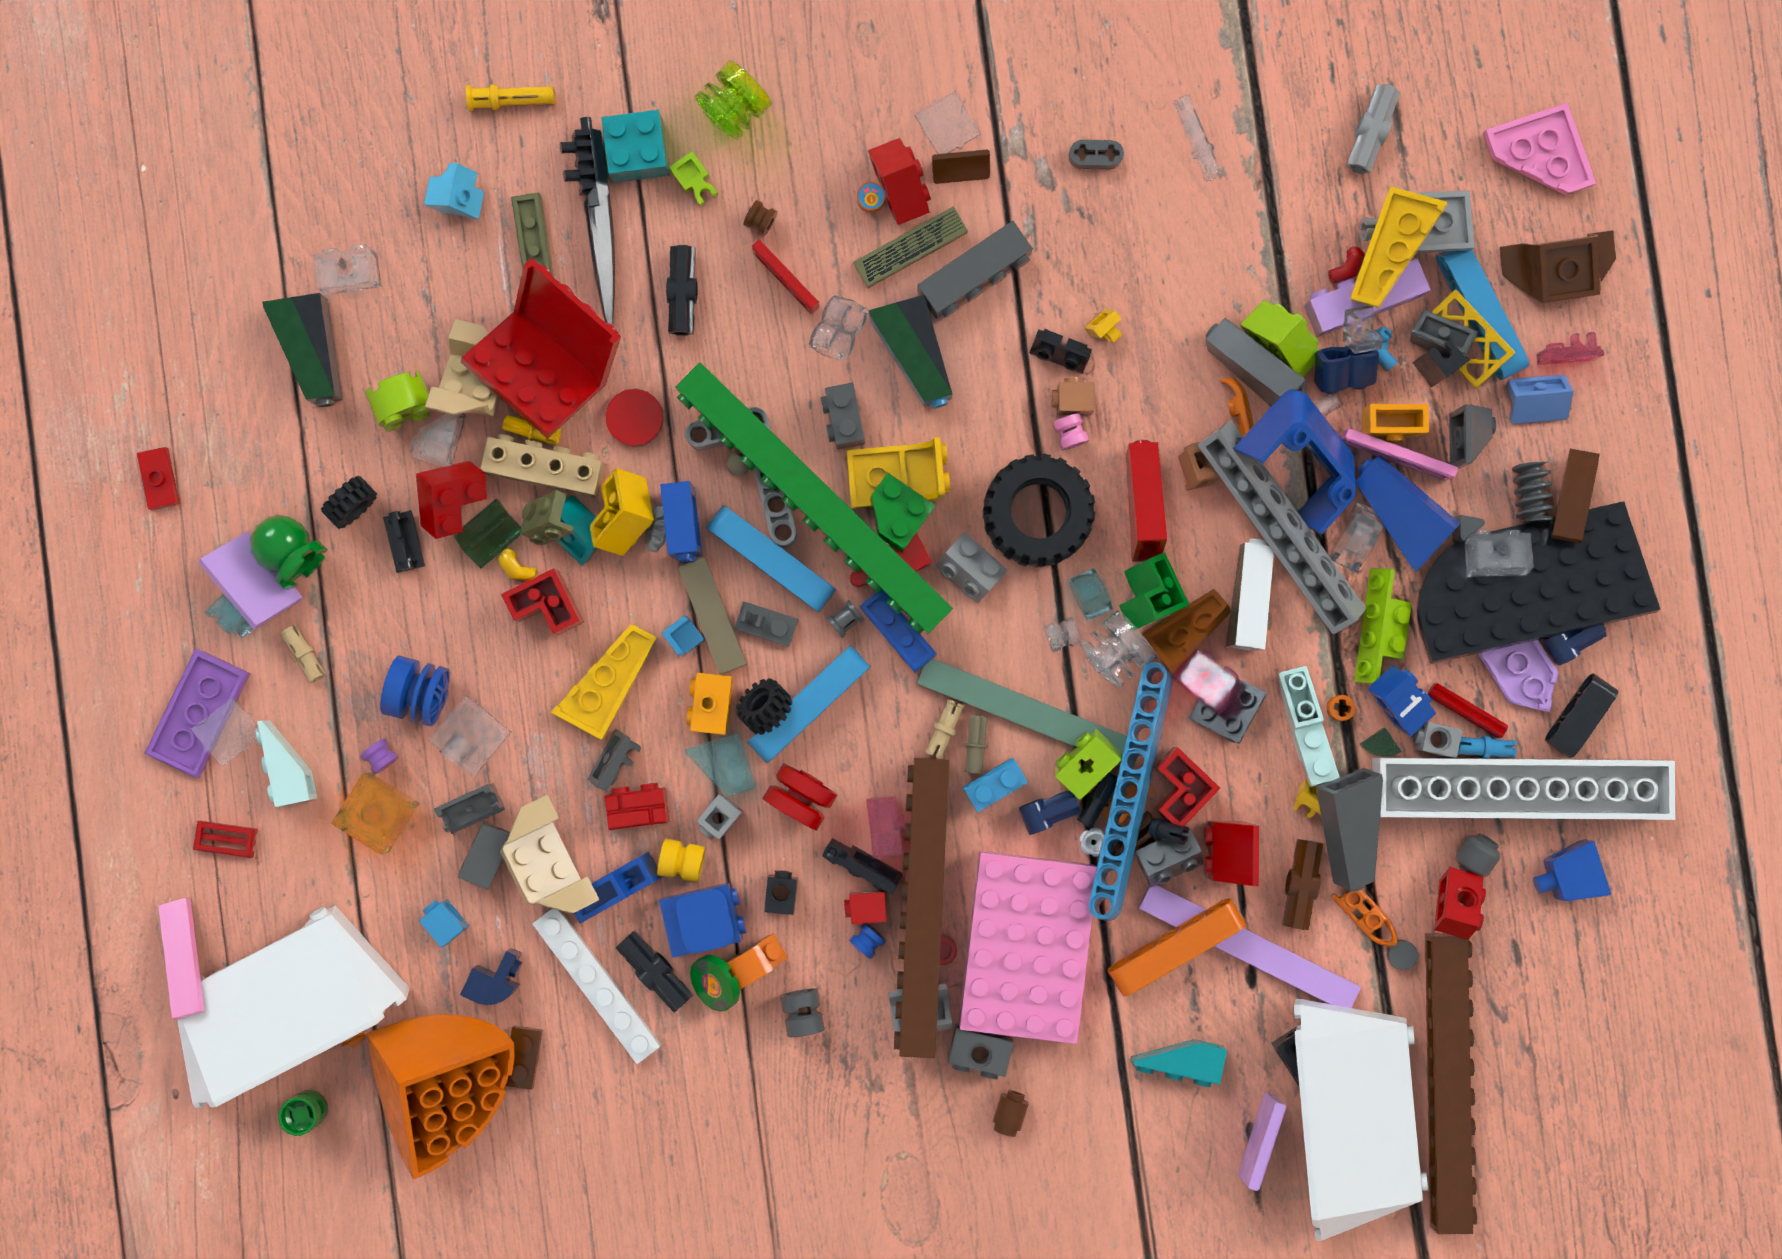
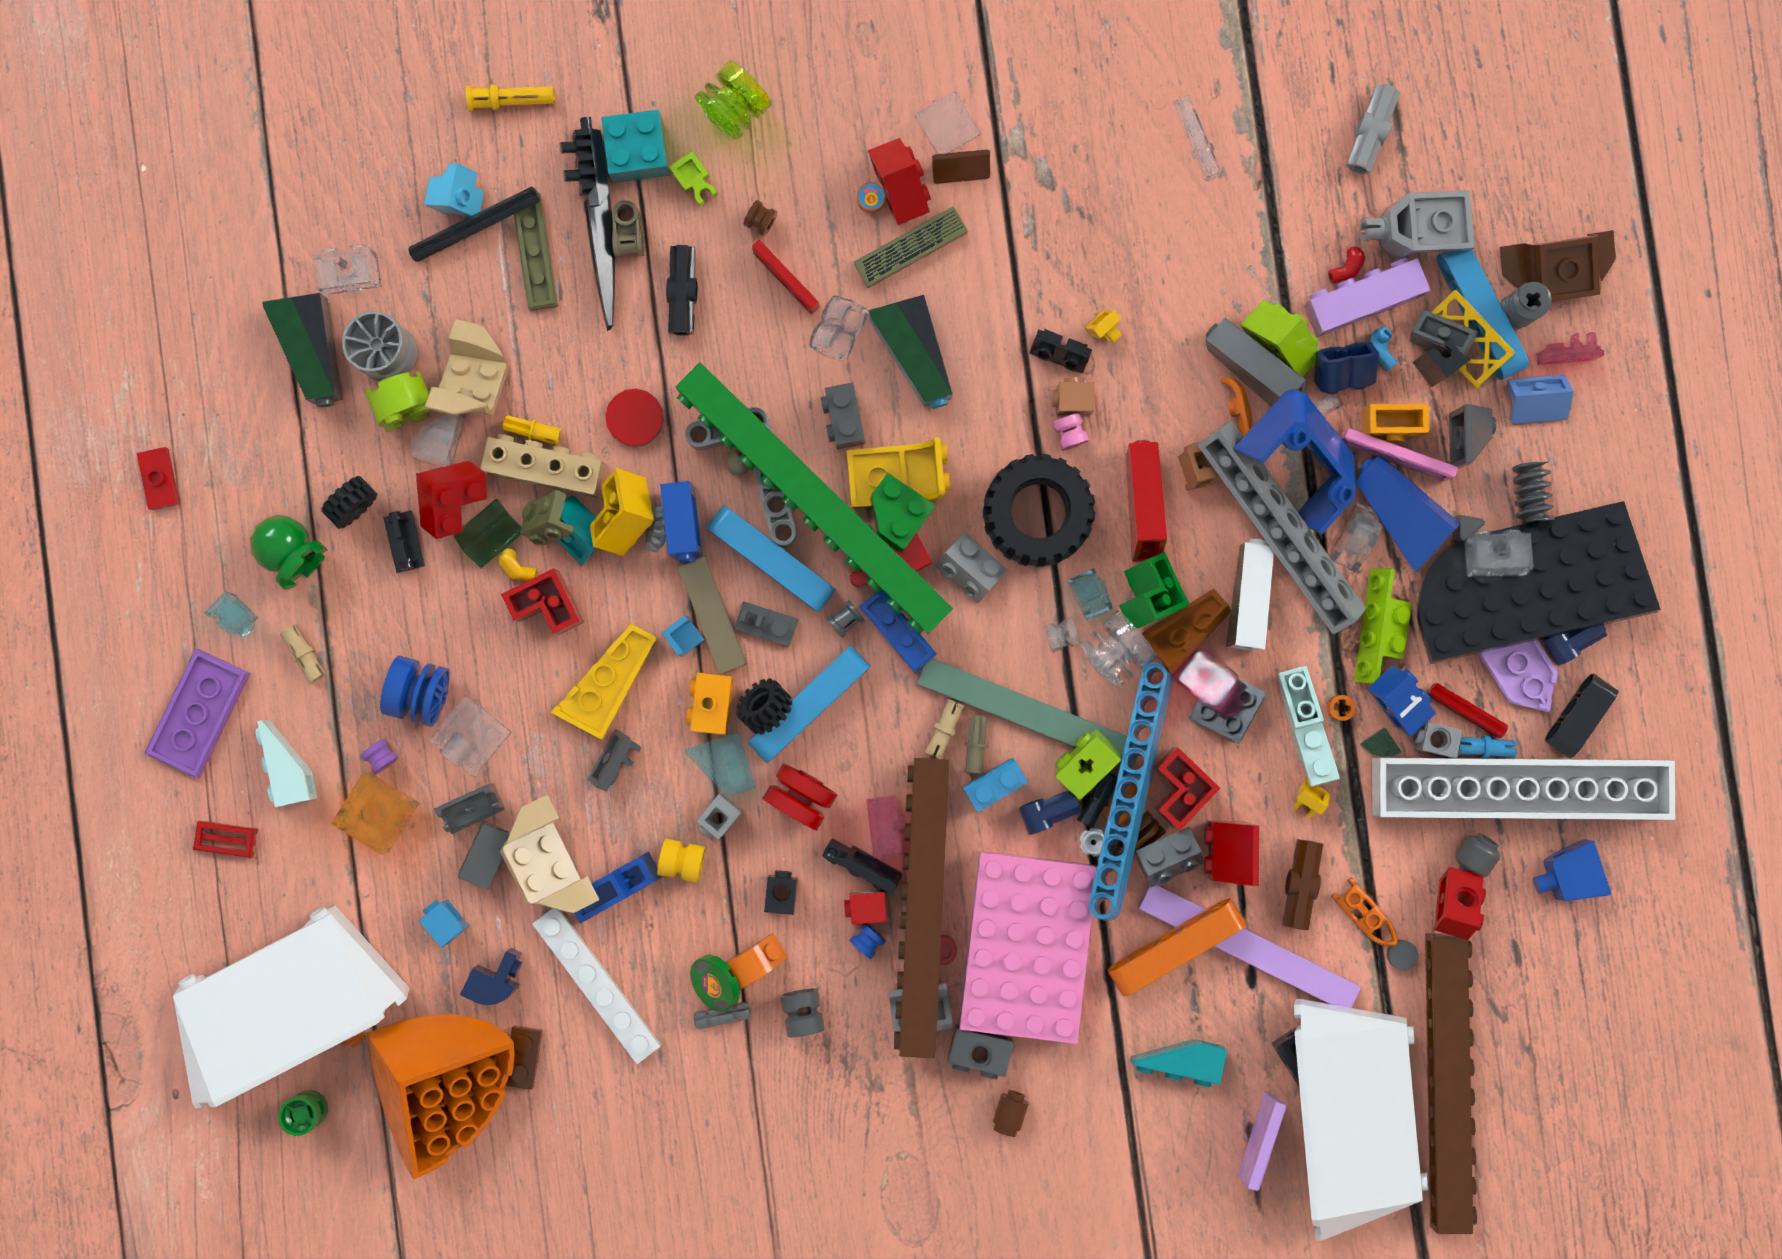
(181, 959): bright pink tile -> none
(226, 731): clear piece -> none
(246, 583): lavender tile -> none
(379, 345): none -> light grey wheel
(474, 224): none -> black axle
(545, 353): red bracket -> none
(627, 235): none -> dark tan piece
(636, 807): red brick -> none
(654, 971): black piece -> none
(702, 919): blue brick -> none
(713, 1017): none -> flat silver axle
(975, 269): dark grey brick -> none
(1095, 161): dark grey beam -> none
(1163, 830): black pin -> none
(1351, 826): dark grey slope -> none
(1359, 331): clear panel -> none
(1395, 240): yellow wing -> none
(1526, 304): none -> dark grey piece
(1543, 149): bright pink plate -> none
(1575, 495): reddish brown slope -> none

